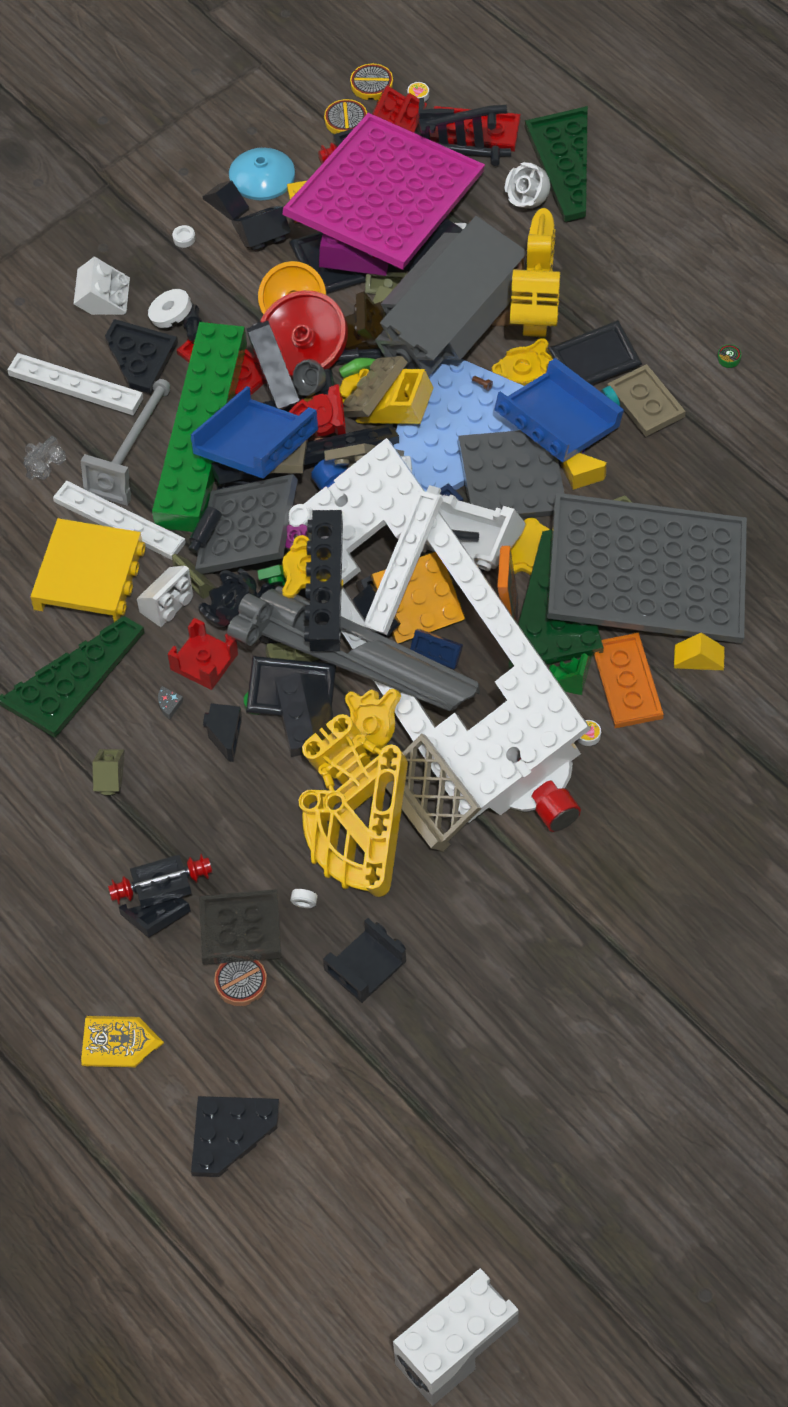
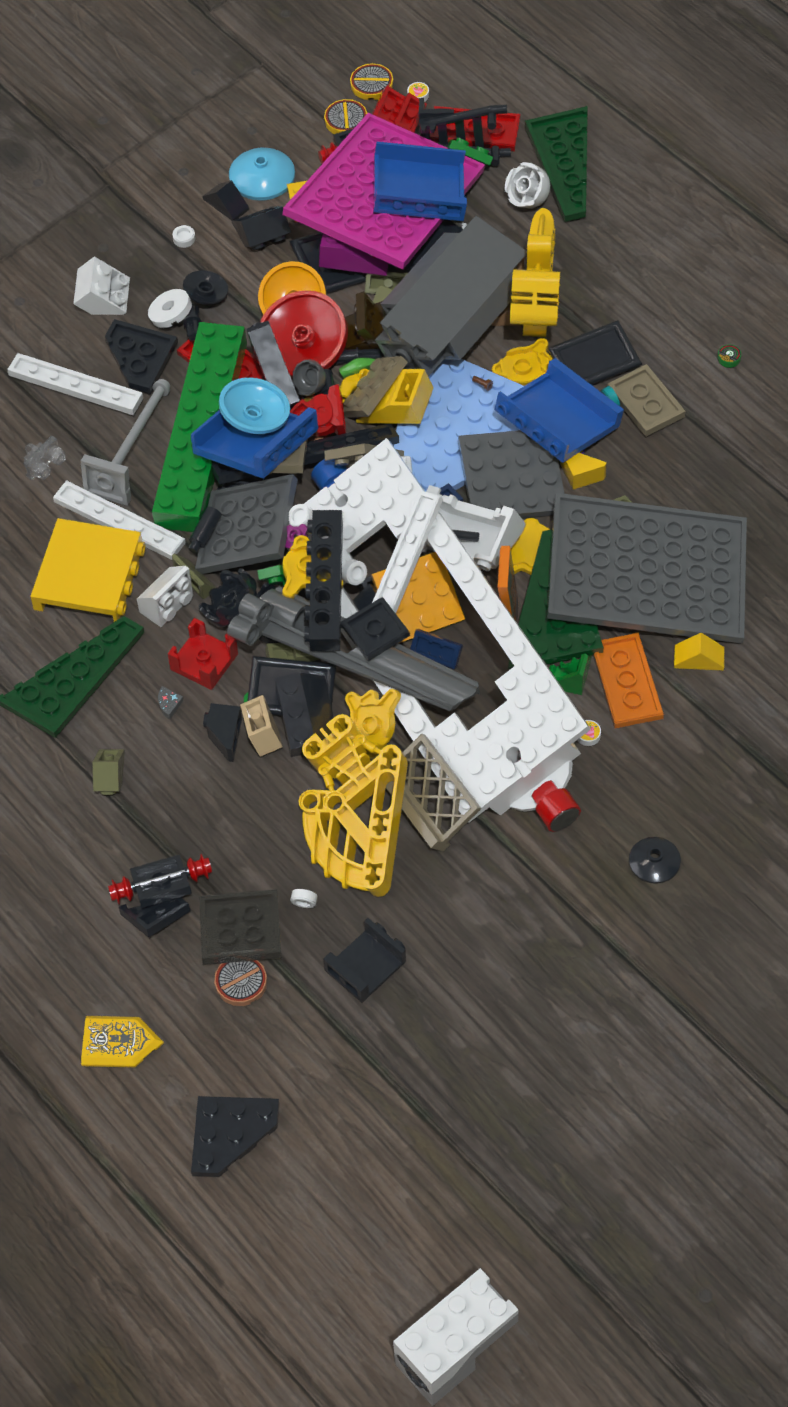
(205, 287): none -> black dish
(254, 405): none -> medium azure dish
(261, 726): none -> tan slope
(354, 572): none -> white tile
(375, 629): none -> black tile
(419, 181): none -> blue panel
(478, 154): none -> green plate
(654, 869): none -> black dish

